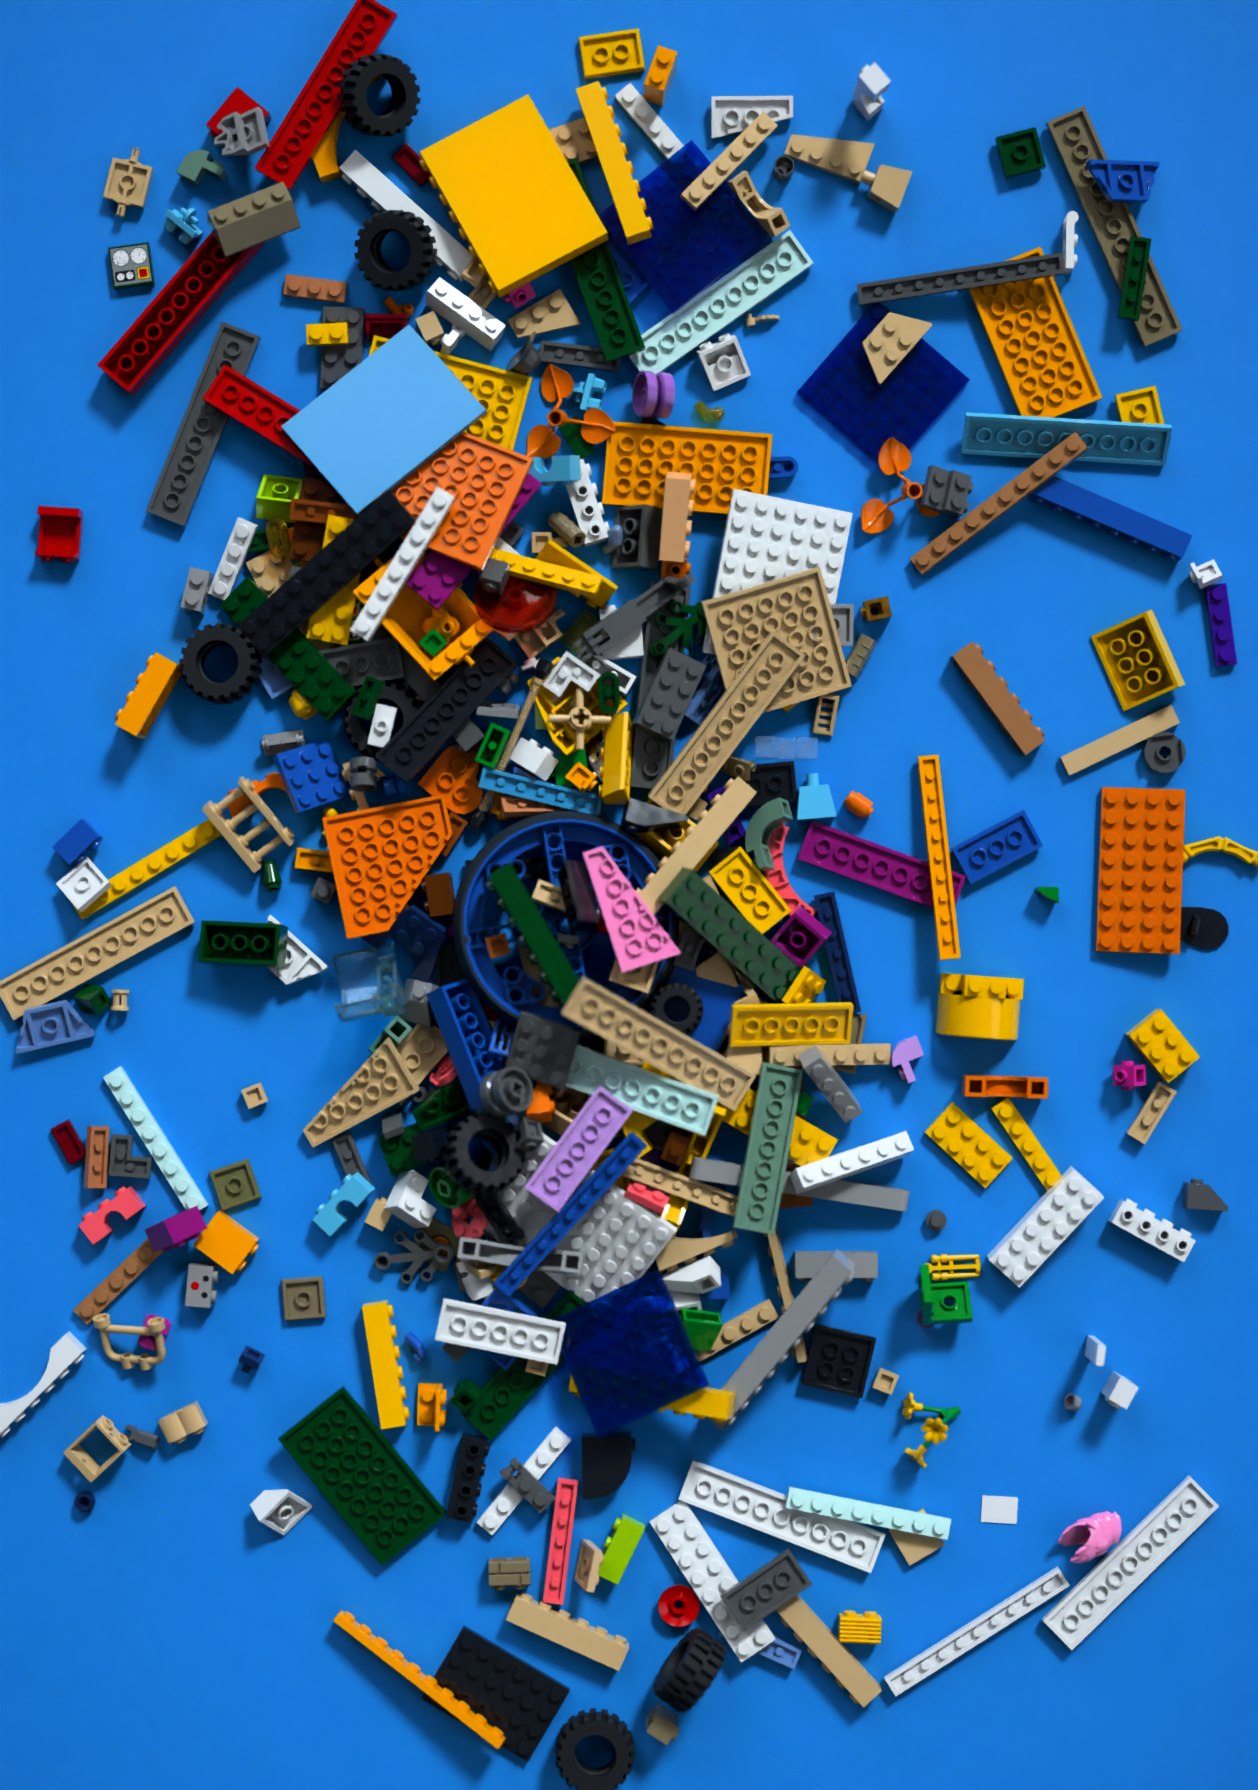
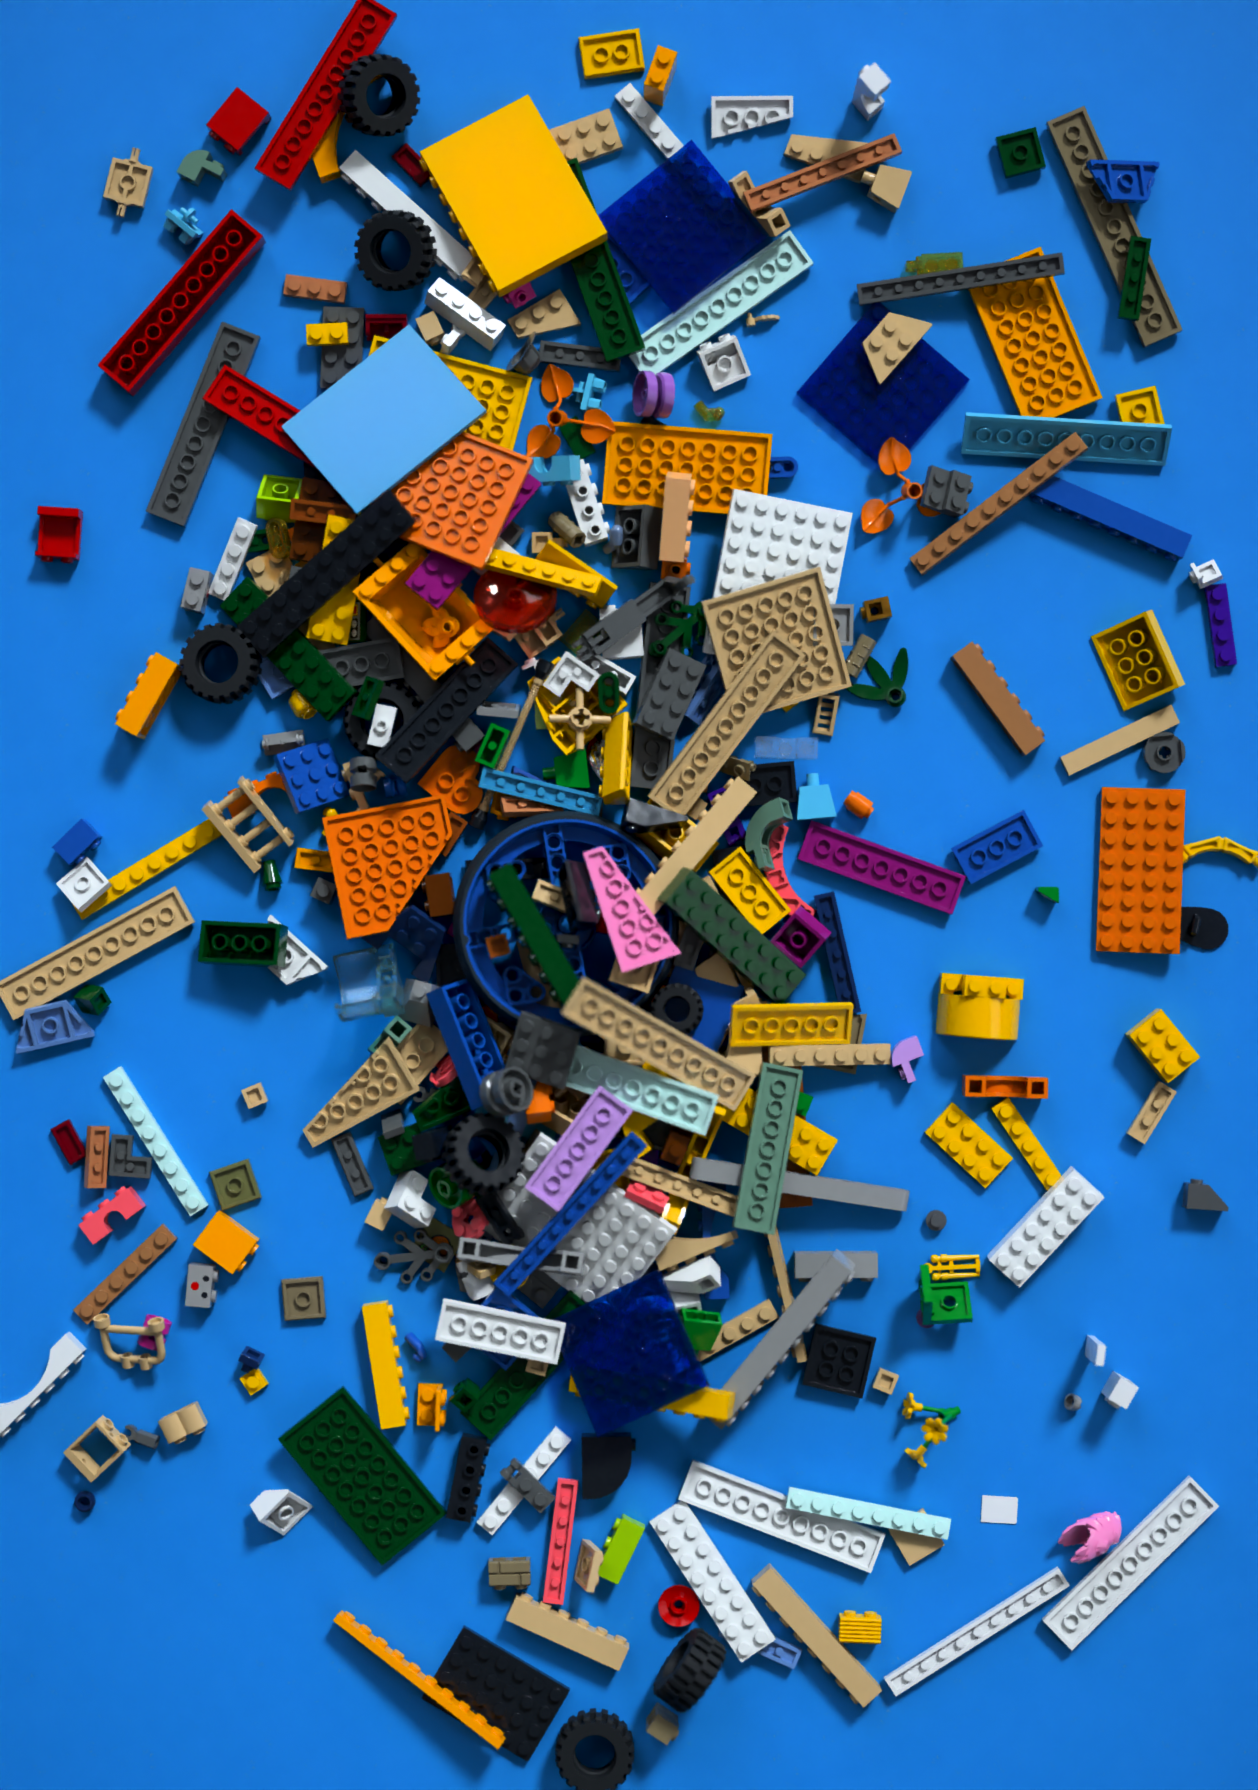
(124, 995): tan bush -> none
(131, 265): tile -> none
(176, 1230): magenta brick -> none
(242, 133): light grey plate -> none
(253, 219): dark tan slope -> none
(254, 1381): none -> yellow plate
(354, 1189): medium azure arch -> none
(394, 308): orange arm -> none
(403, 564): white plate -> none
(433, 642): green plate -> none
(494, 576): dark grey brick -> none
(499, 1052): blue tile -> none
(506, 685): dark grey wheel -> none
(531, 1134): dark grey bracket -> none
(534, 759): white brick -> none
(582, 778): light orange bracket -> none
(613, 162): yellow brick -> none
(728, 161): tan plate -> none
(765, 1589): dark grey plate -> none
(783, 163): dark grey wheel -> none
(805, 987): yellow plate -> none
(822, 173): none -> nougat plate
(830, 1083): light grey brick -> none
(851, 1162): white brick -> none
(880, 676): none -> dark green plant
(935, 262): none -> clear yellow hinge
(938, 857): light orange plate -> none
(1069, 241): white plate -> none
(1129, 1075): dark pink brick -> none
(1152, 1230): white brick -> none

